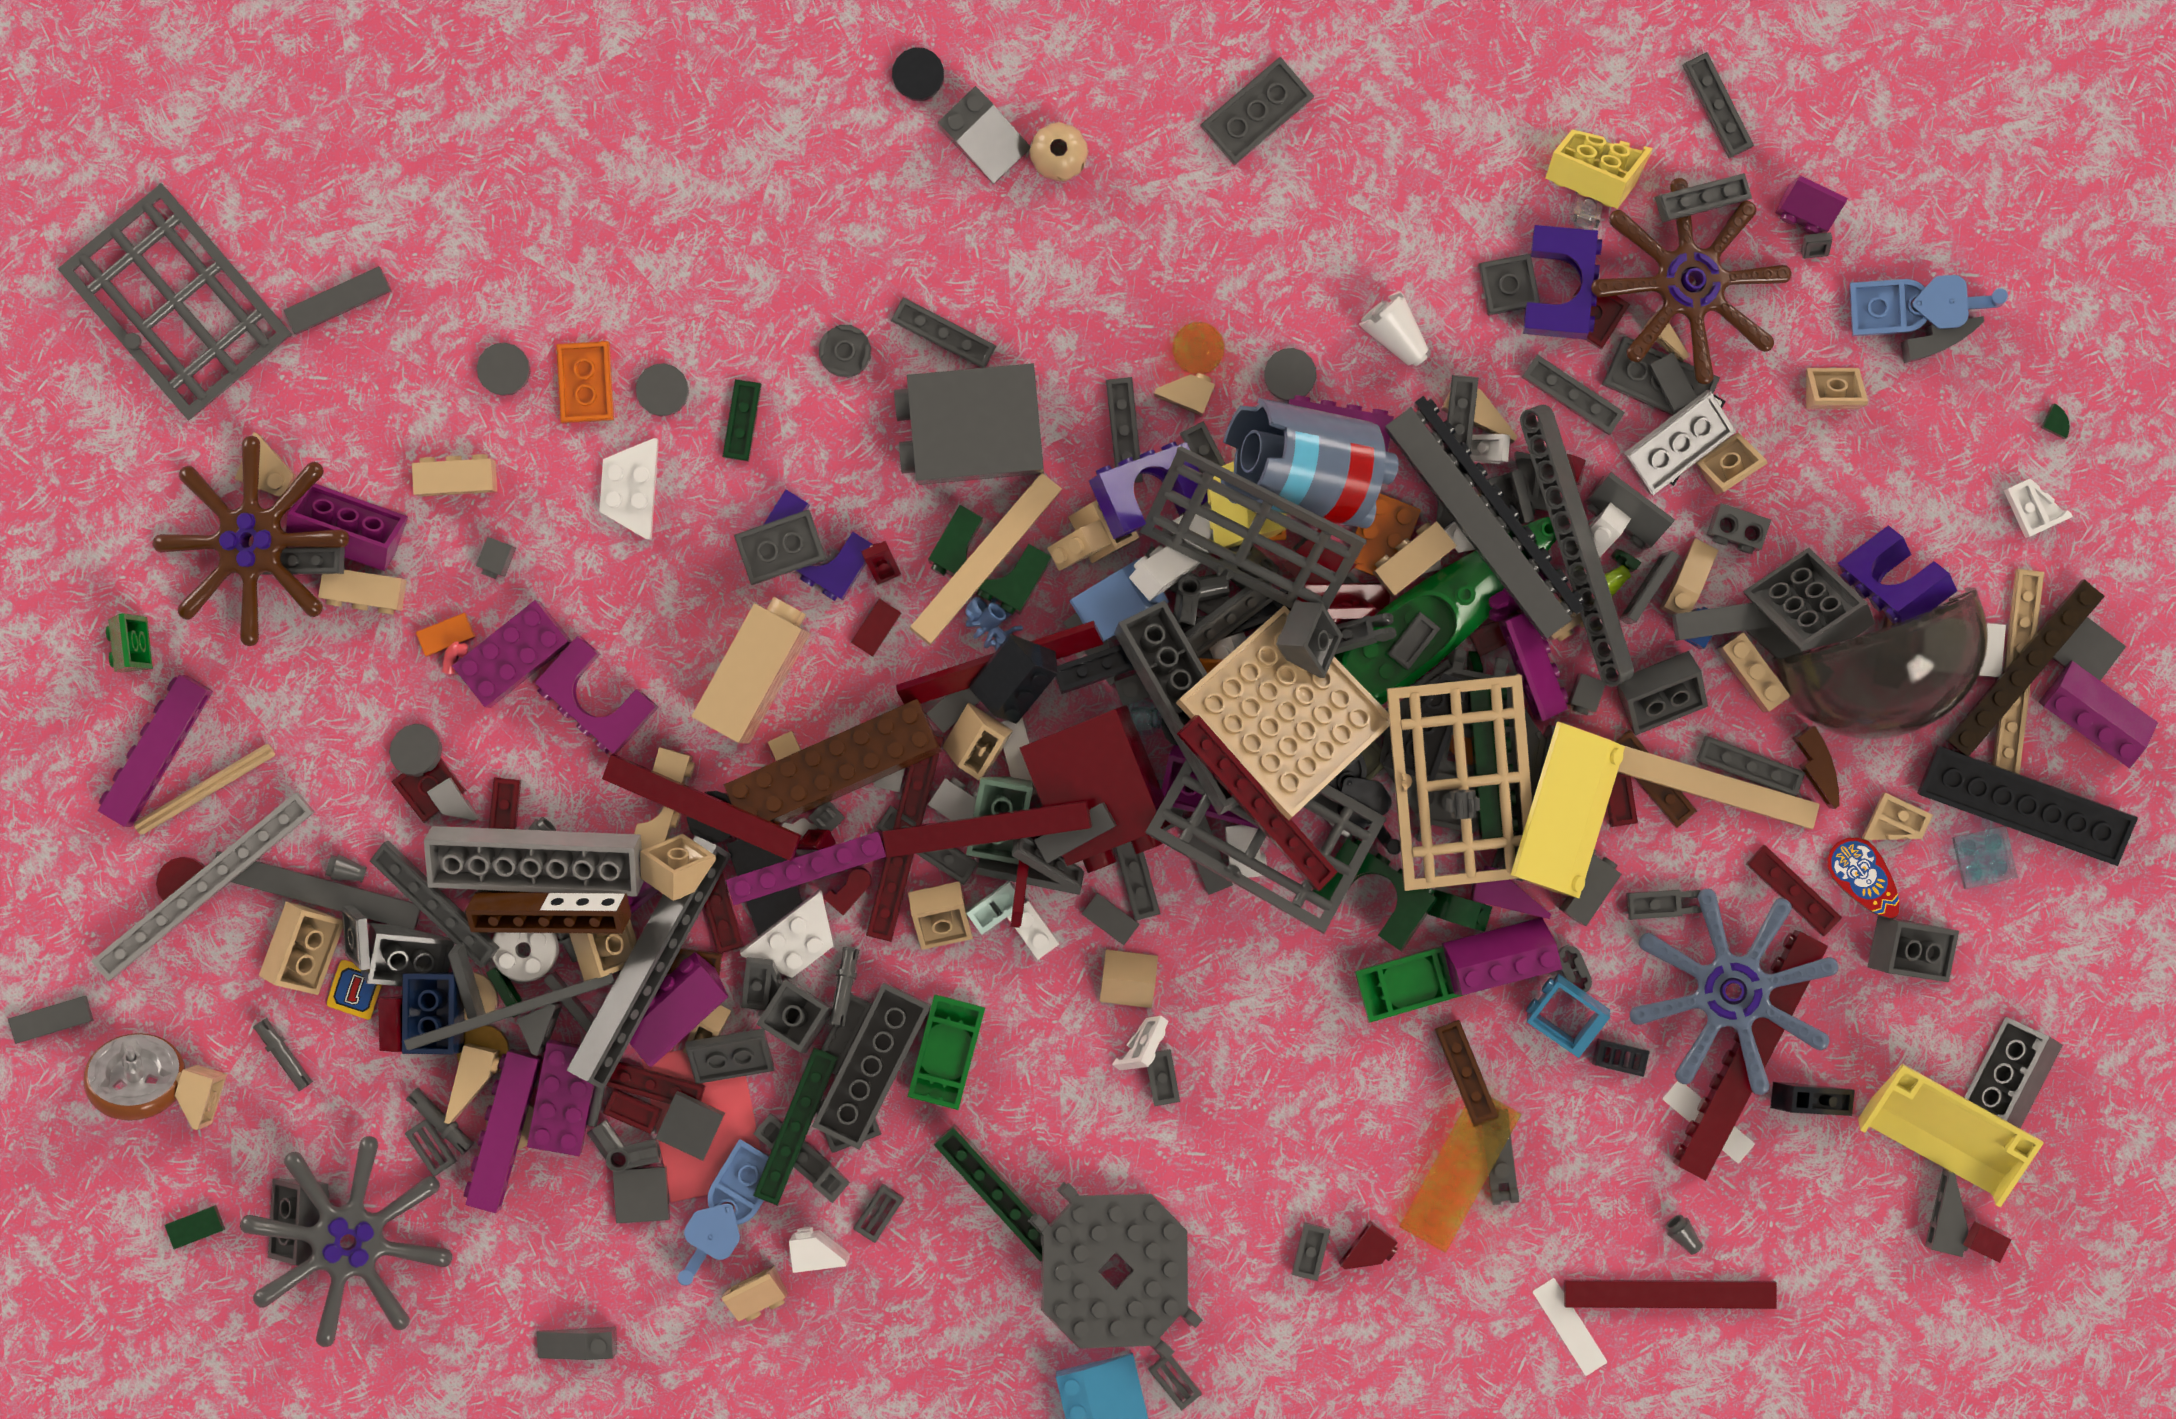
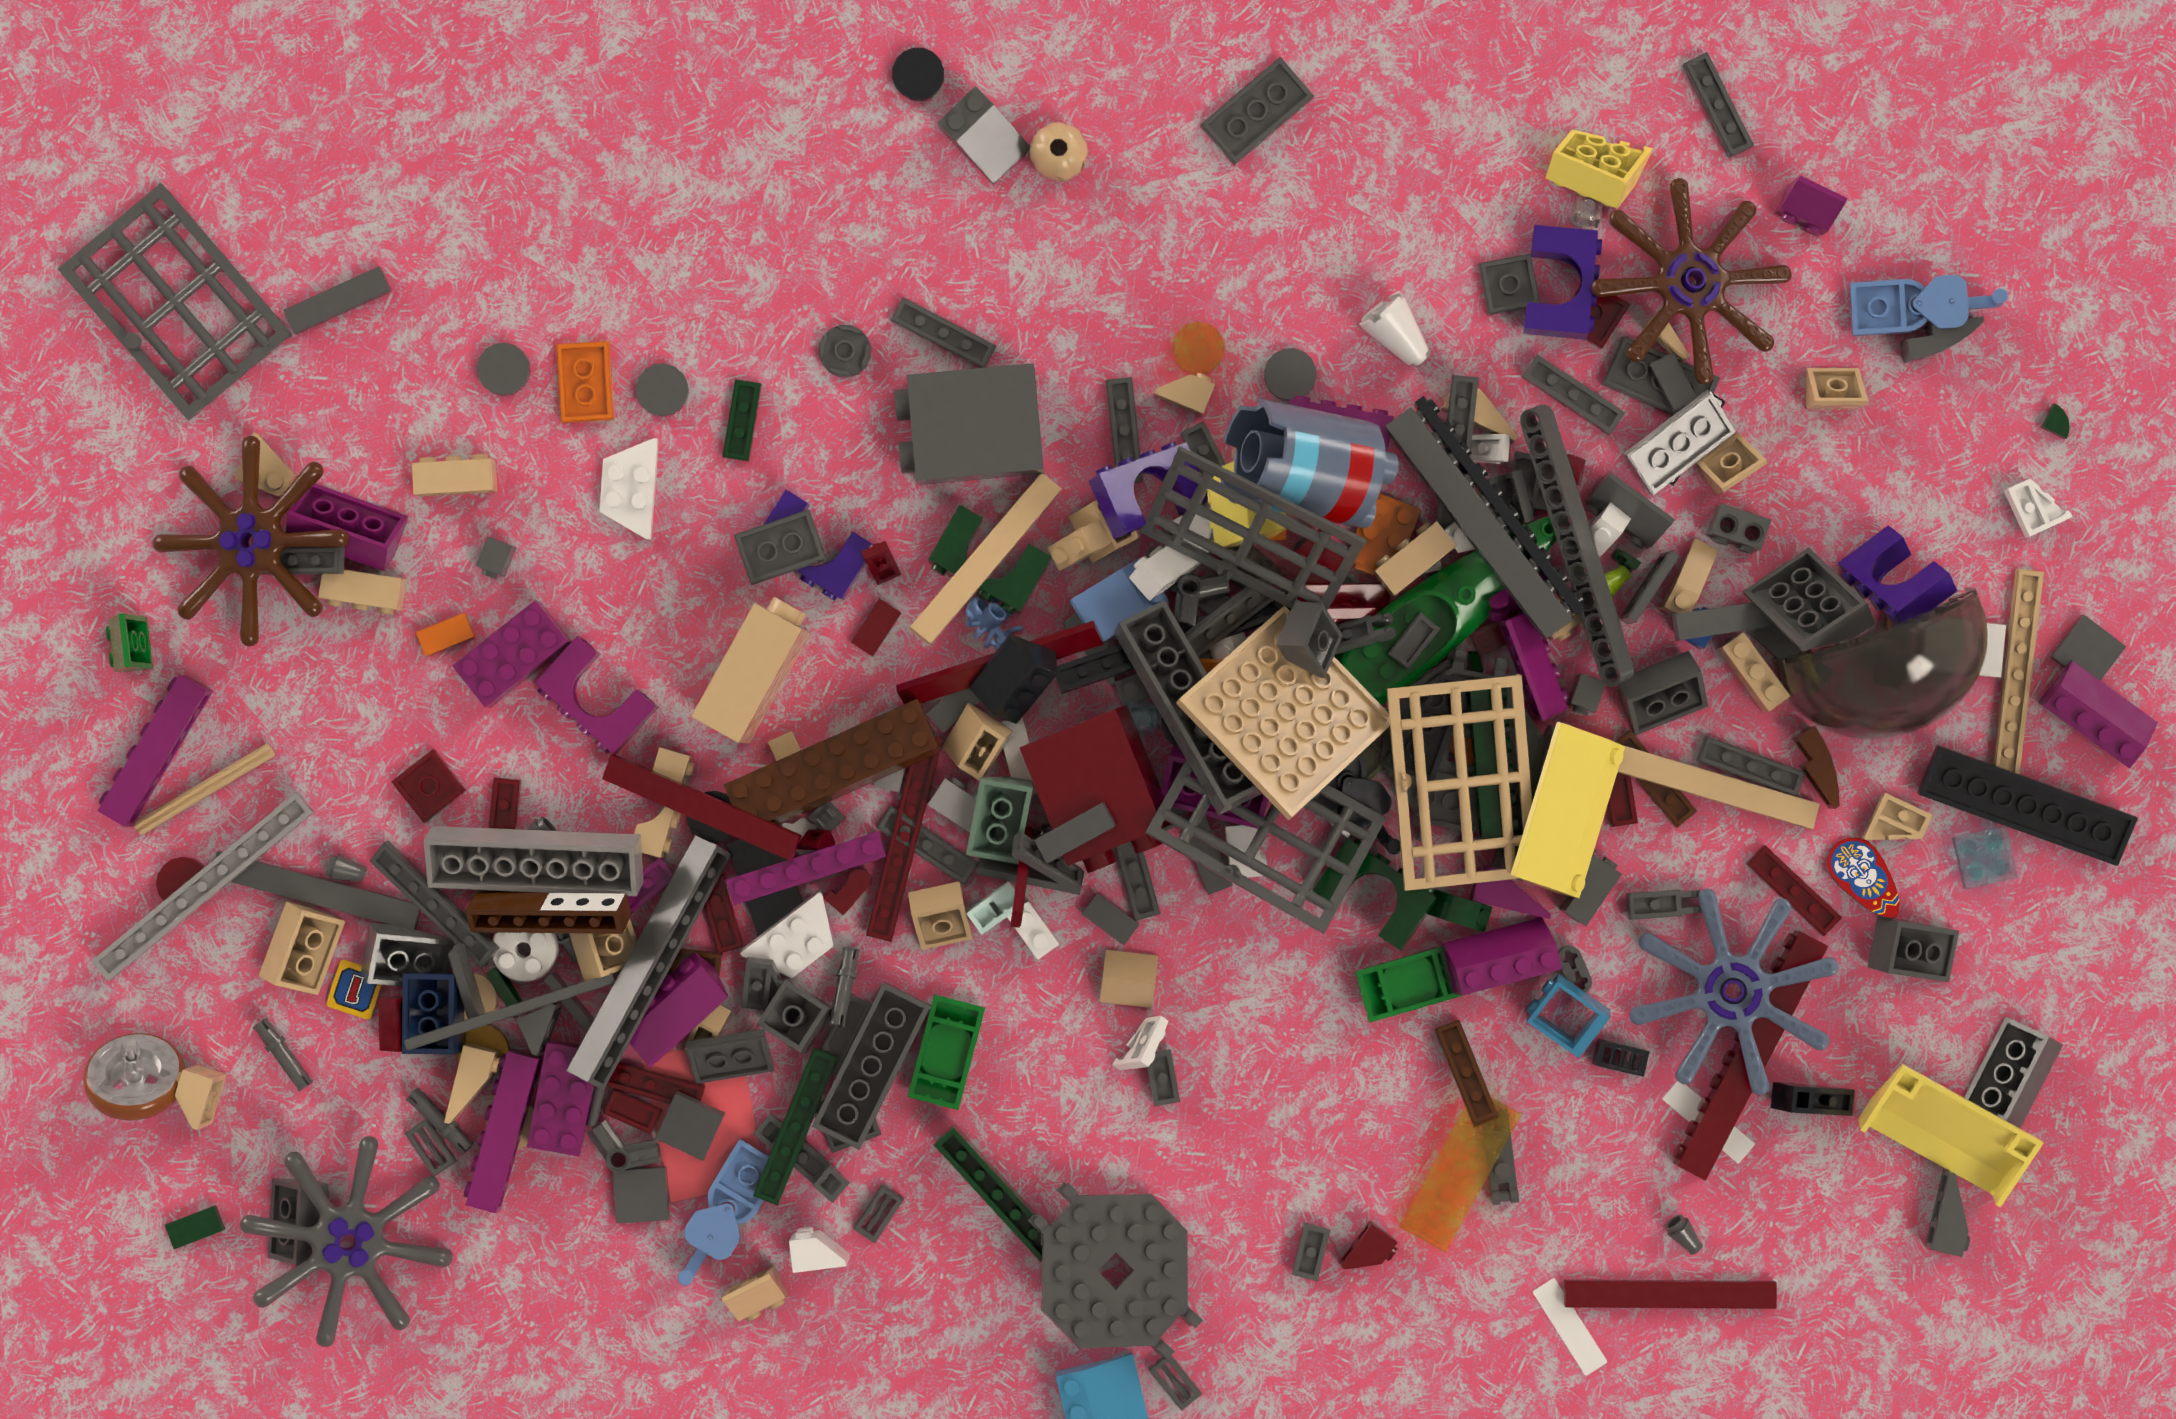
(50, 1019): dark grey tile -> none
(356, 937): dark grey tile -> none
(415, 750): dark grey tile -> none
(451, 654): coral arm -> none
(451, 801): light grey slope -> none
(577, 1343): dark grey slope -> none
(675, 866): tan slope -> none
(987, 829): dark red tile -> none
(1256, 802): dark red plate -> none
(1463, 804): dark grey gear -> none
(1703, 197): dark grey tile -> none
(1816, 245): dark grey tile -> none
(1987, 1242): dark red tile -> none
(2025, 668): dark brown plate -> none

